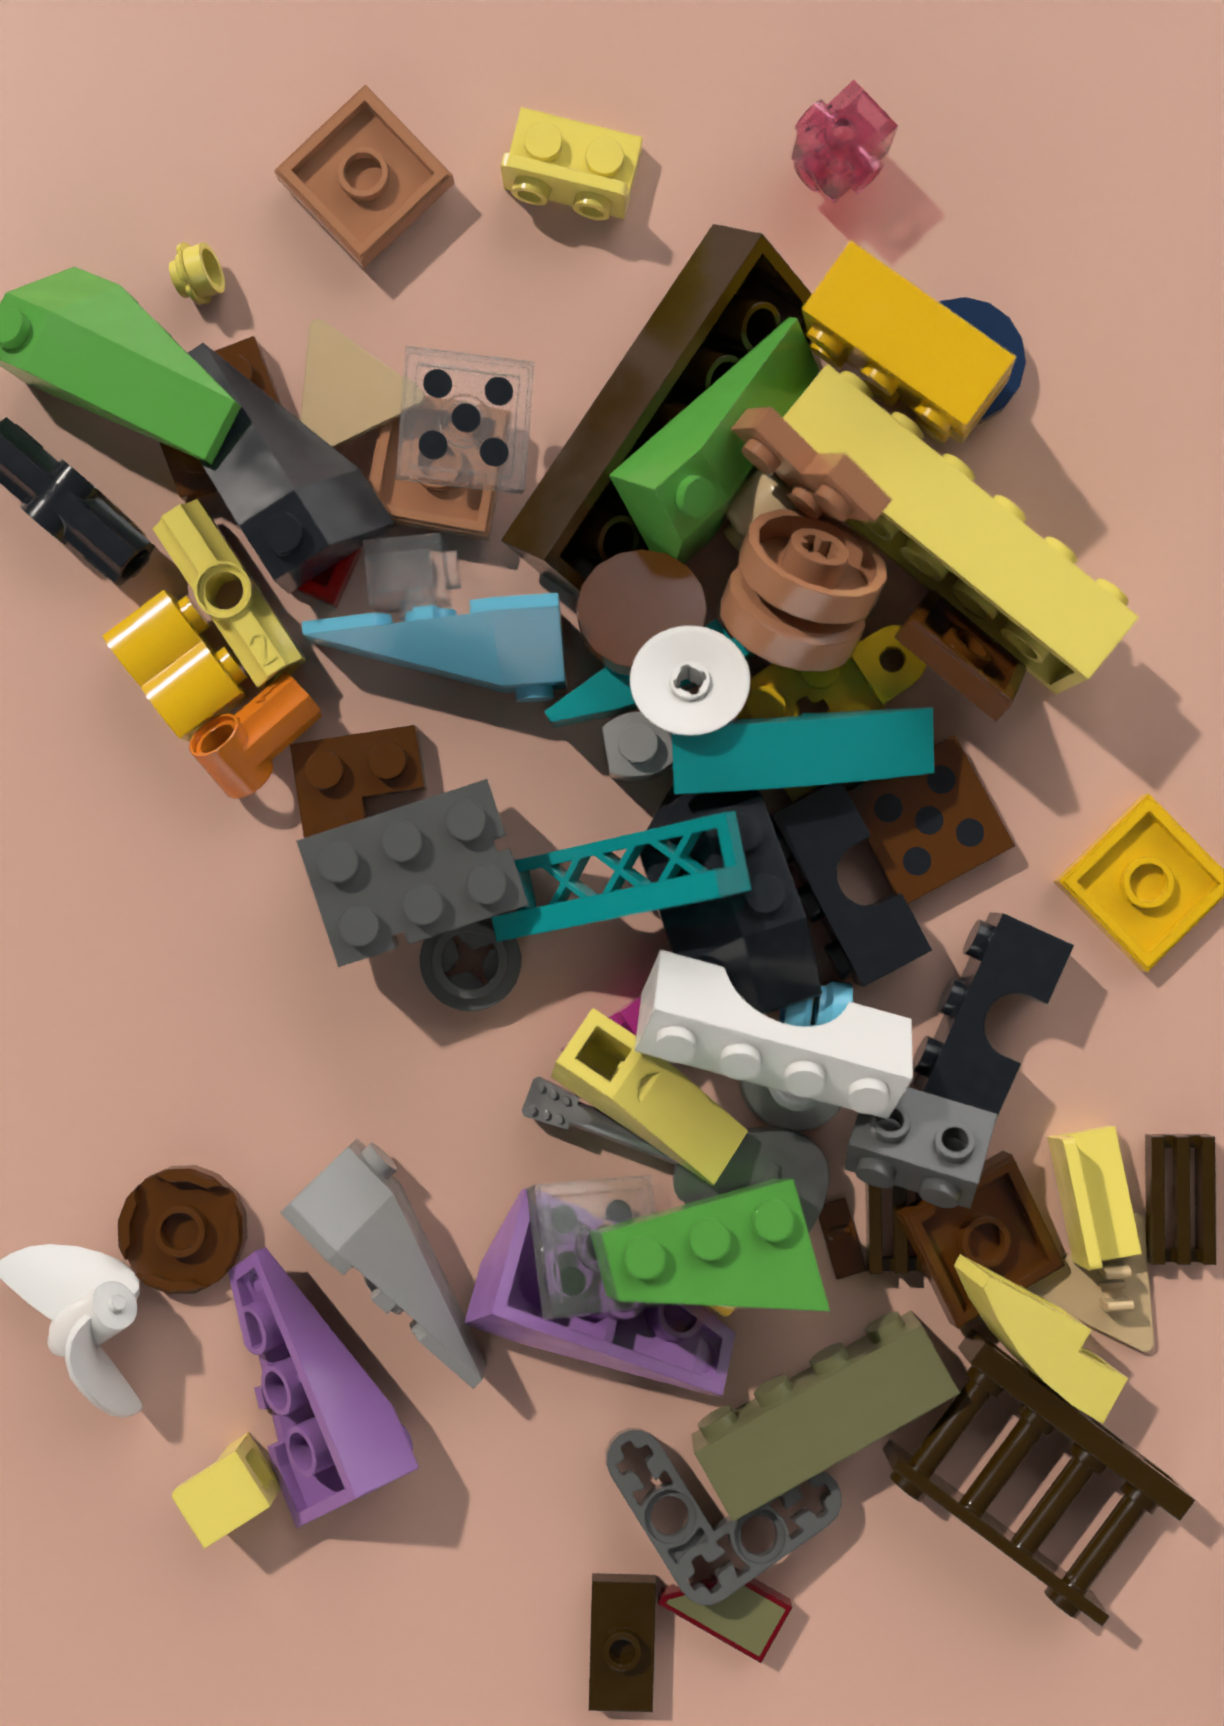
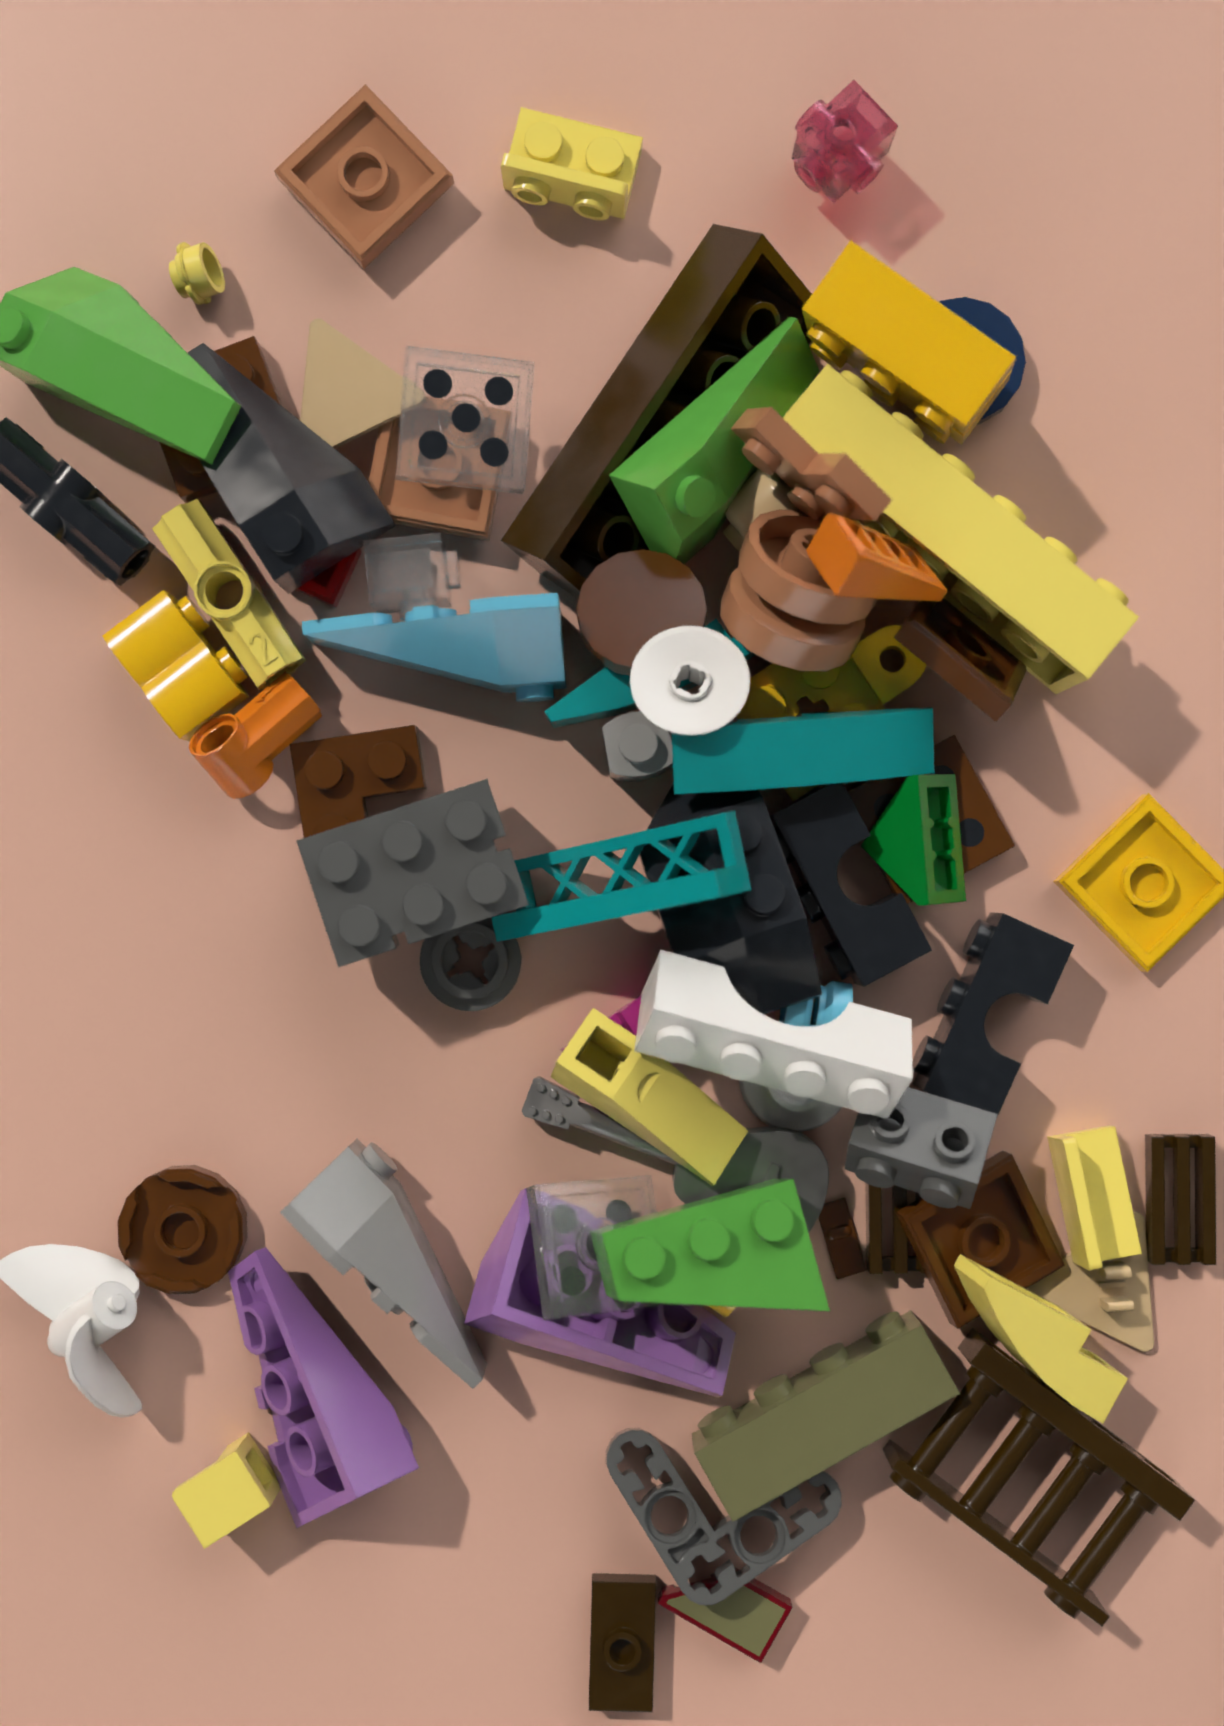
(870, 564): none -> orange slope
(921, 840): none -> green slope

